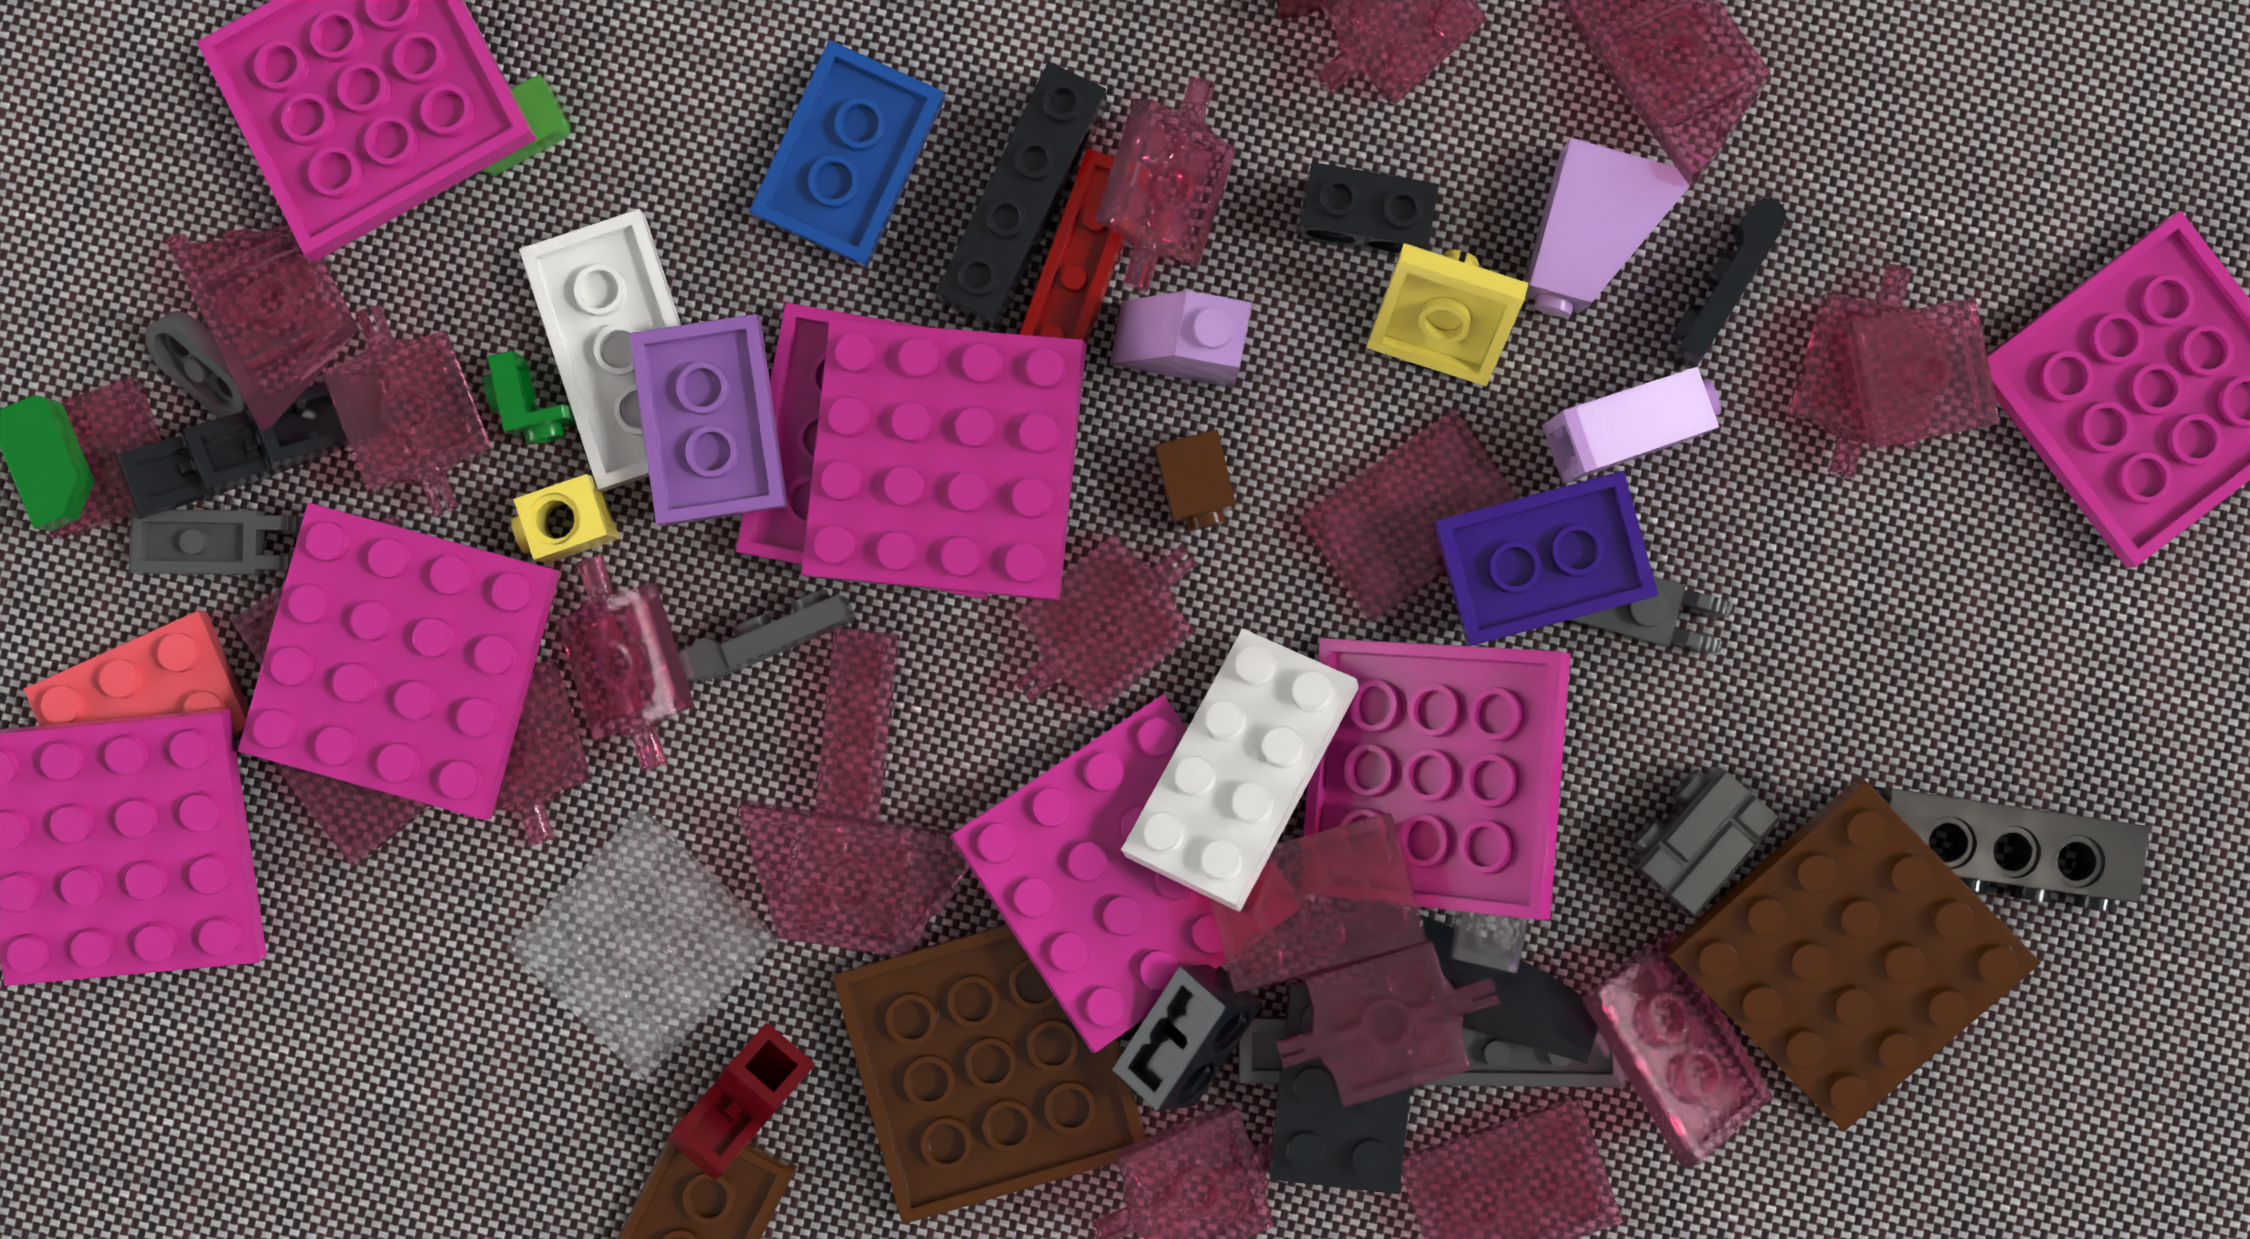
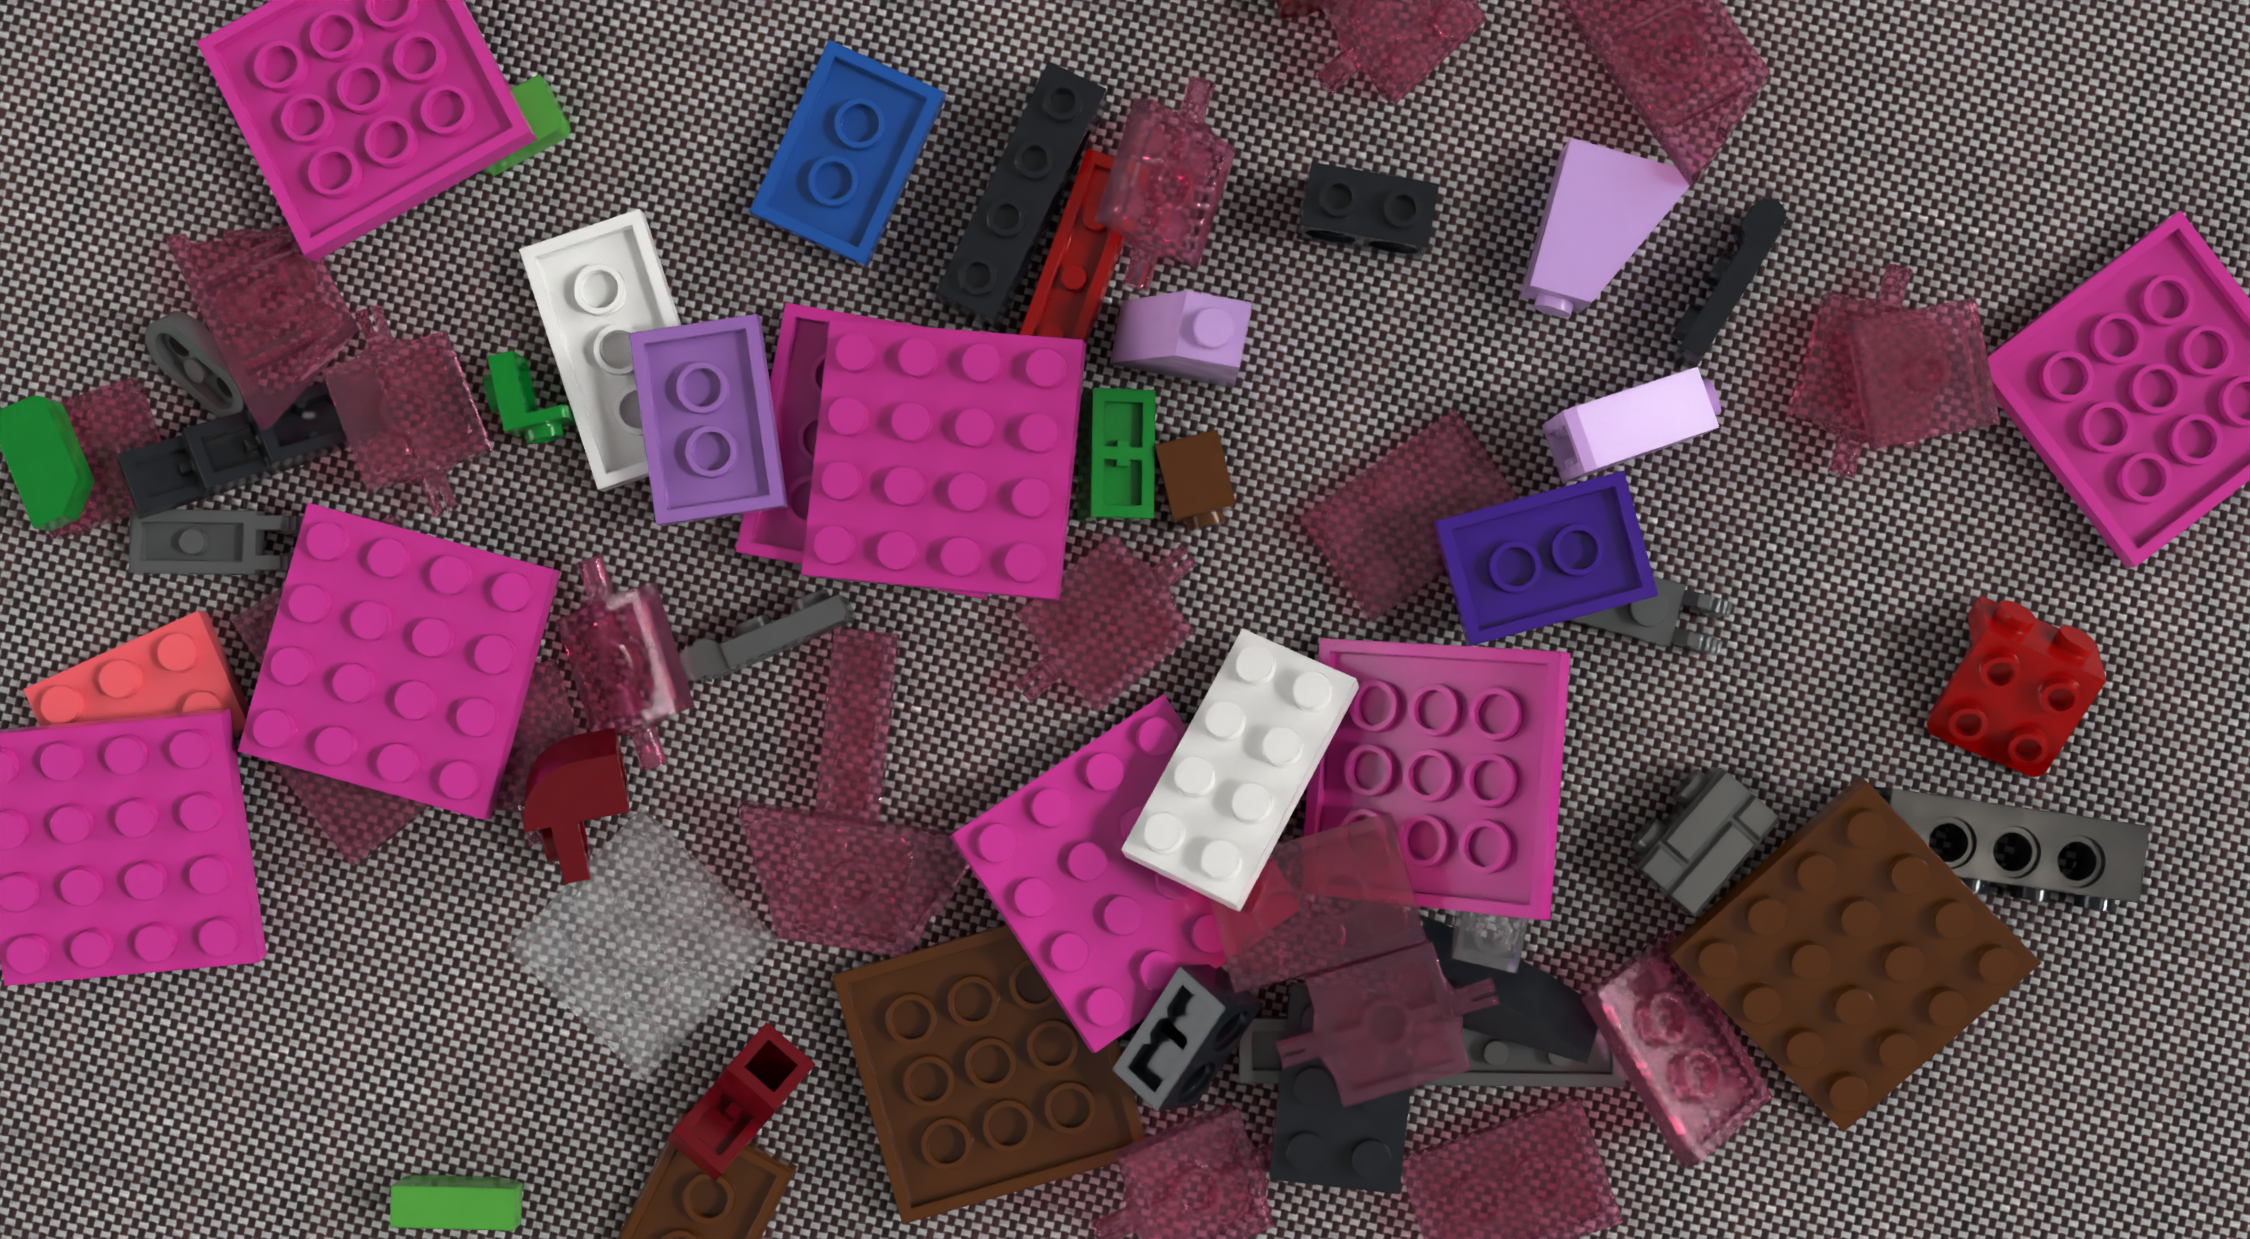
(456, 1203): none -> bright green piece
(571, 784): none -> dark red brick
(591, 526): light yellow brick -> none
(1116, 455): none -> green hinge
(1446, 313): light yellow tile -> none
(2017, 688): none -> red bracket

